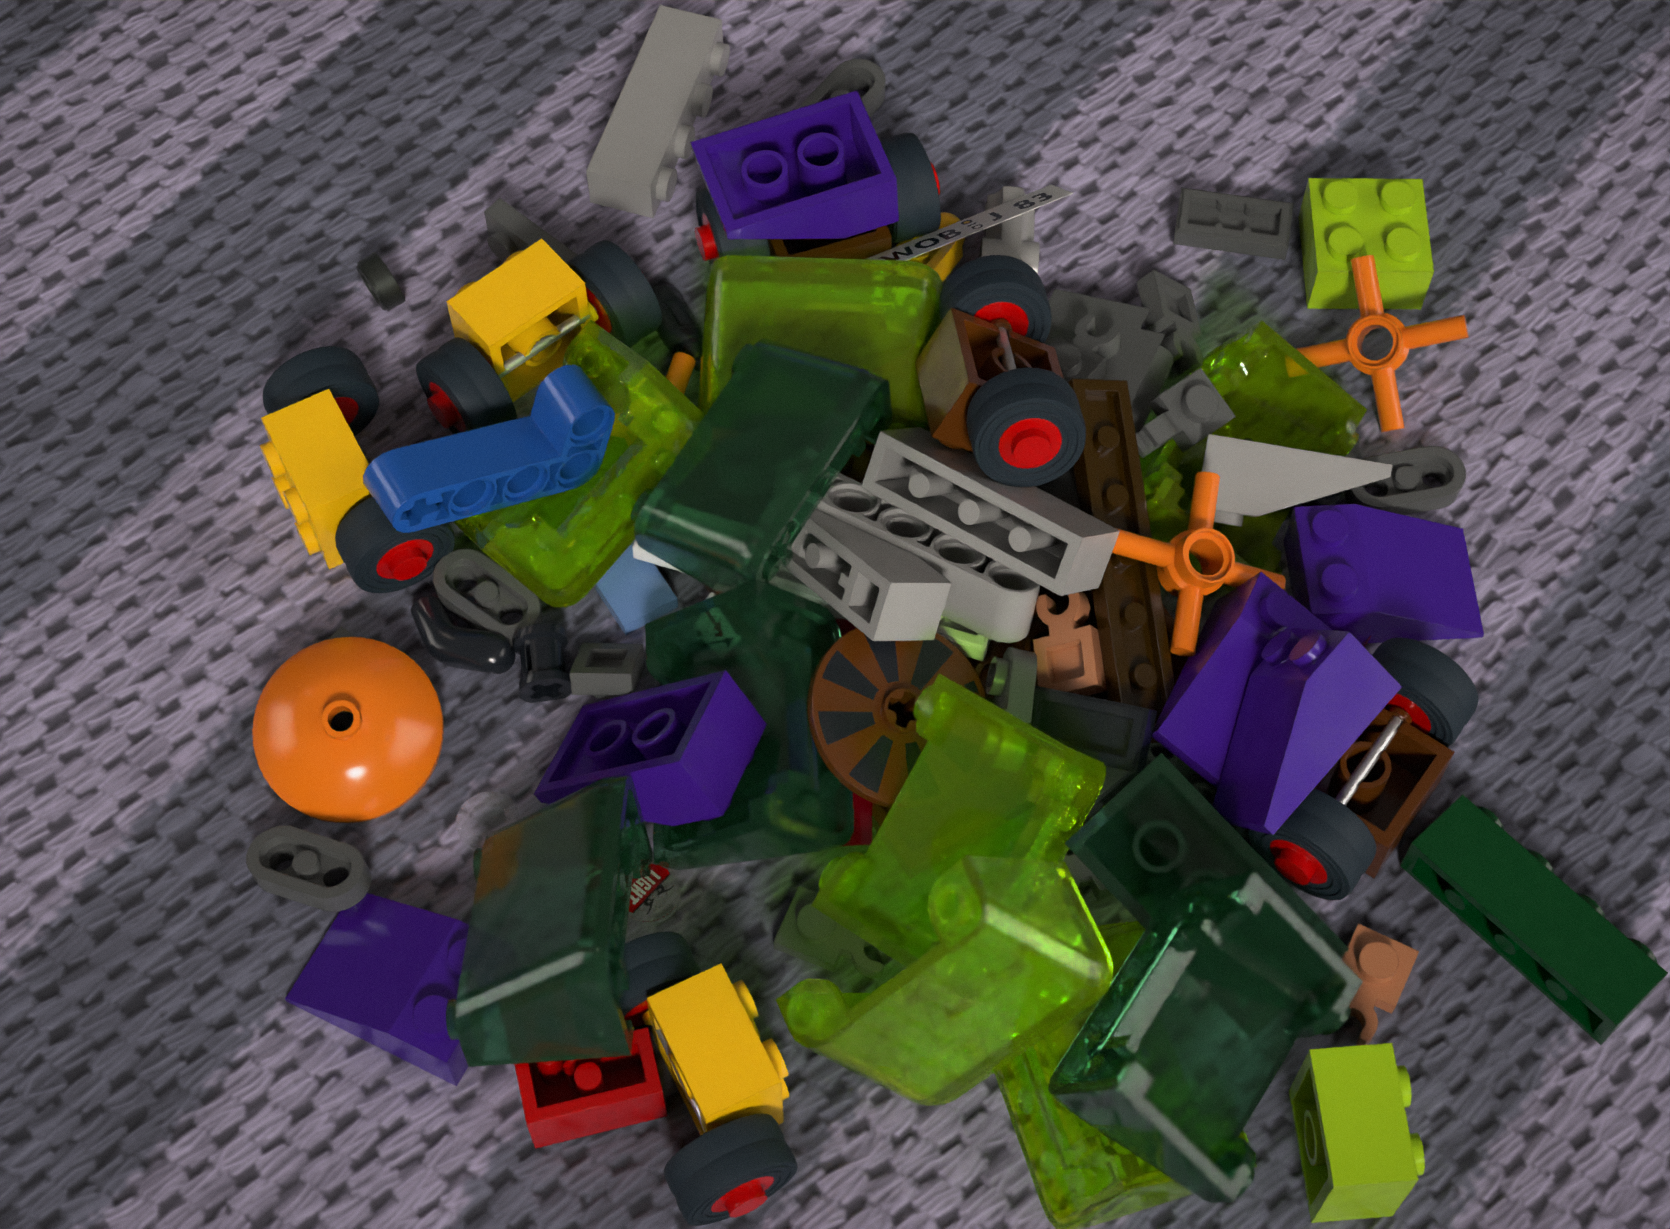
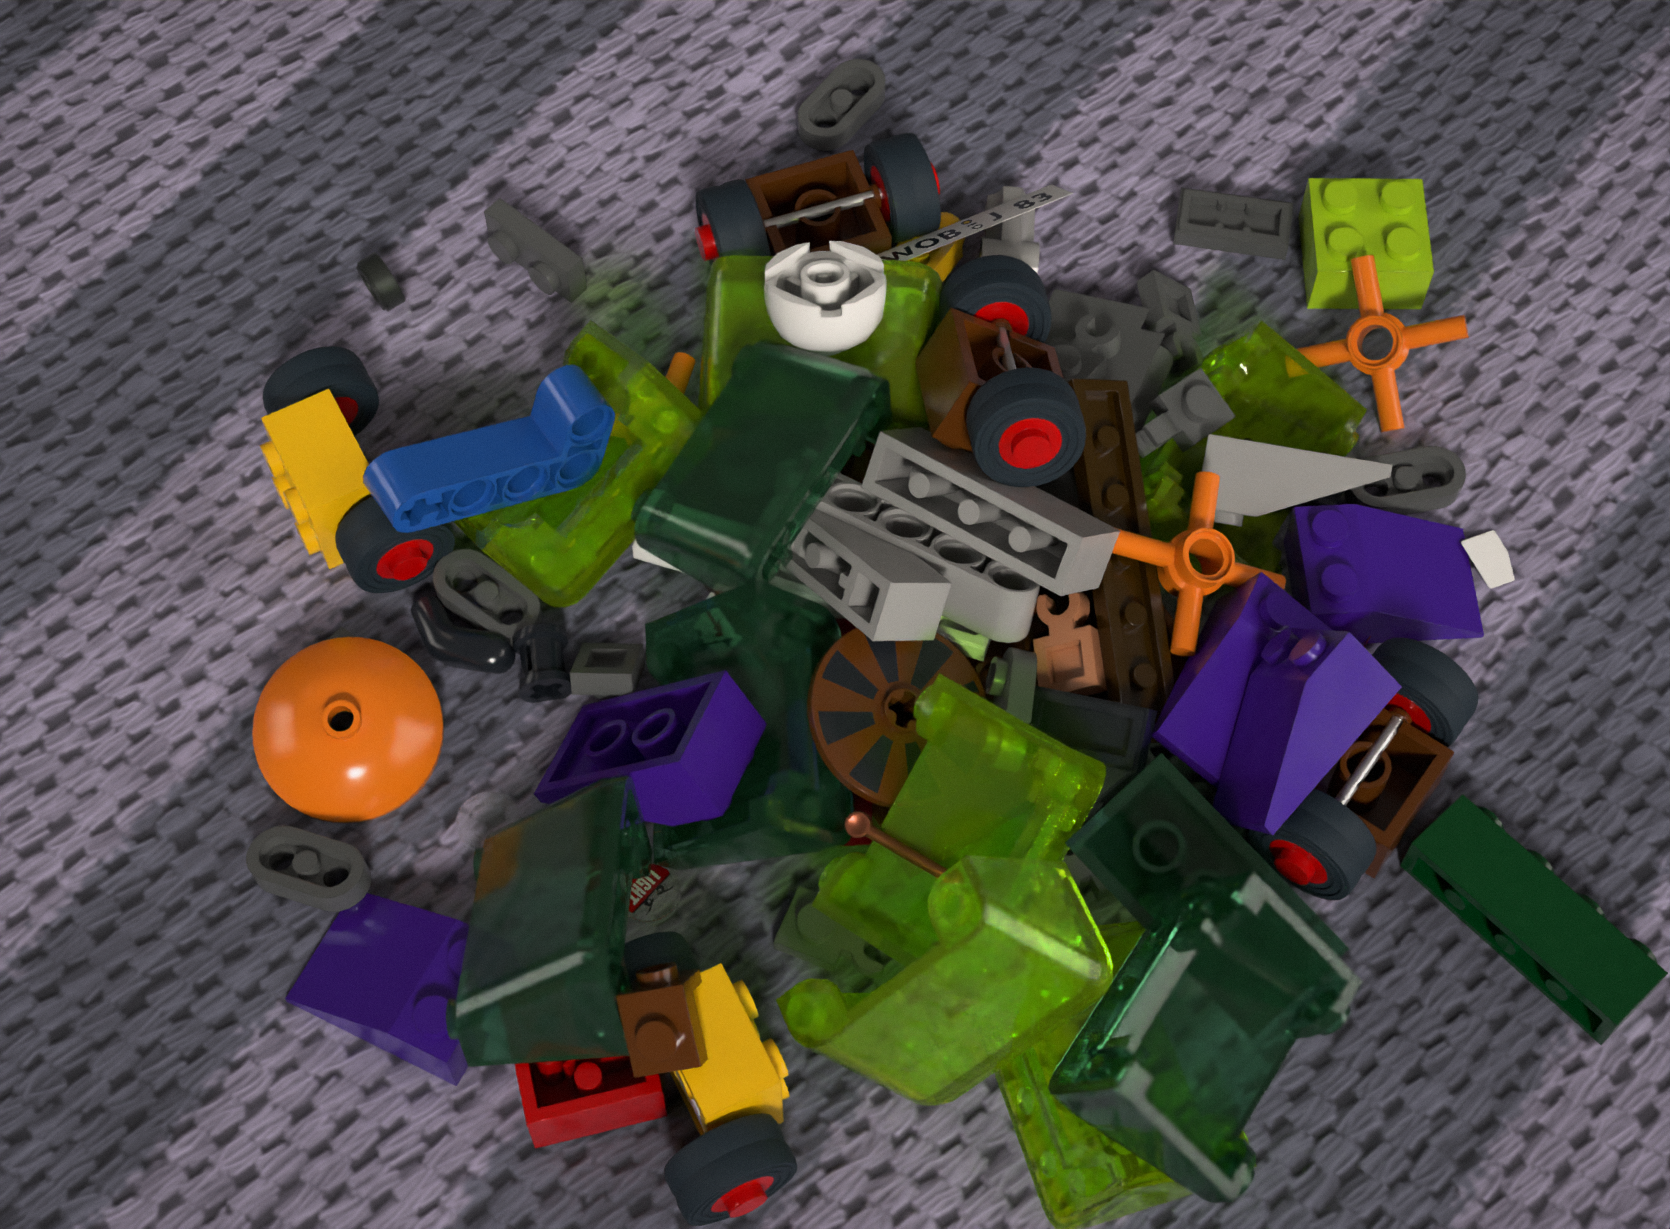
(520, 323): brick -> none
(635, 592): medium blue tile -> none
(657, 112): light grey brick -> none
(662, 1020): none -> reddish brown bracket
(678, 326): black piece -> none
(801, 174): dark purple slope -> none
(825, 297): none -> white cylinder
(860, 824): none -> copper hinge
(1355, 1132): lime brick -> none
(1384, 969): nougat plate -> none
(1490, 558): none -> white sticker

